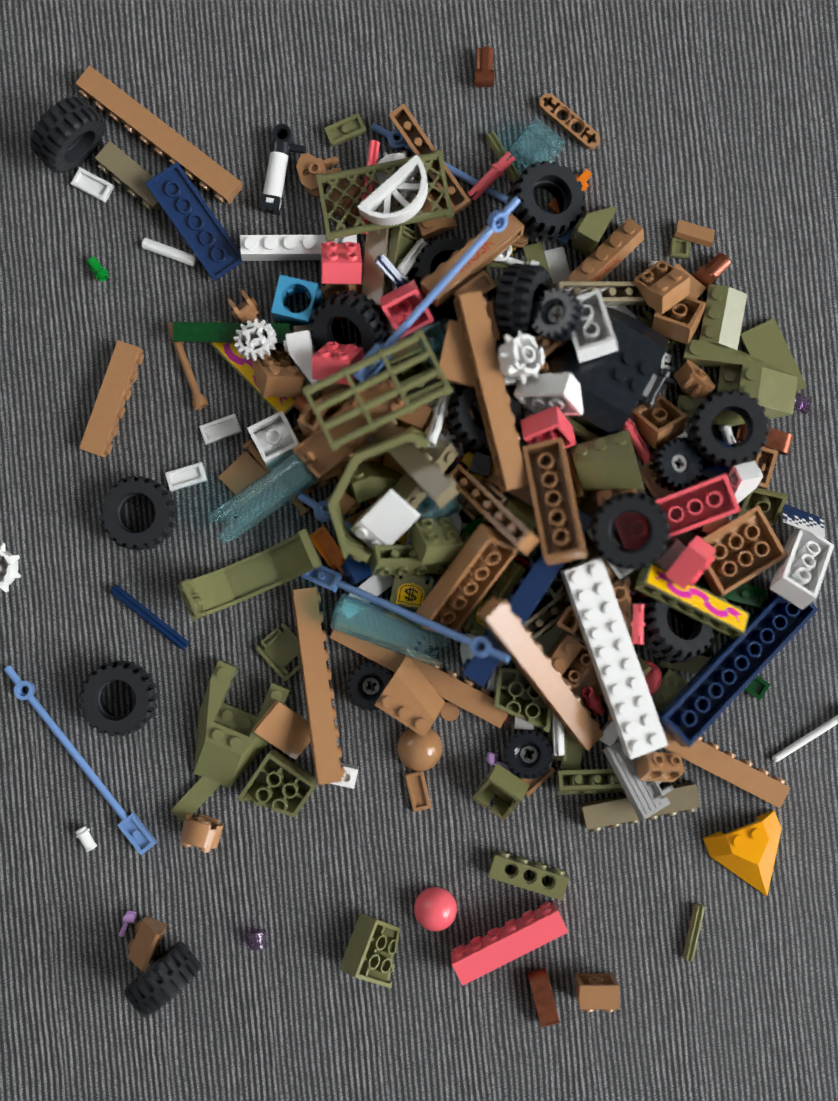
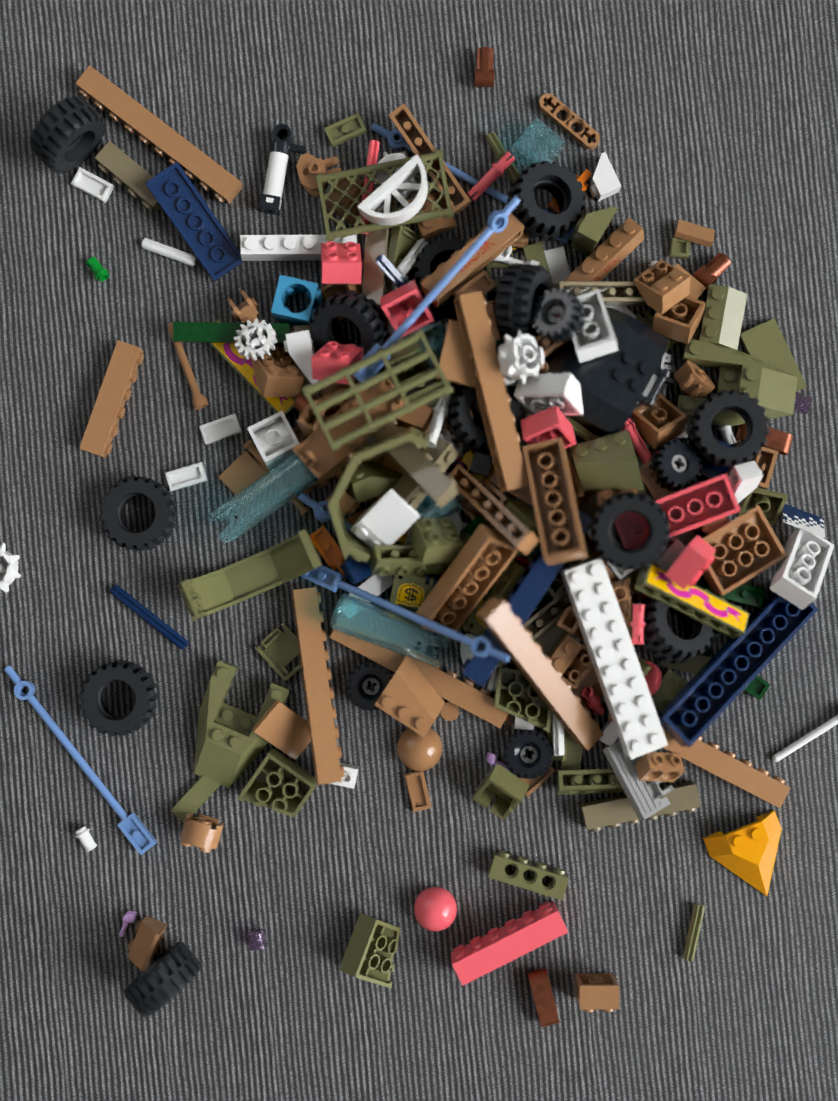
(604, 179): none -> white slope

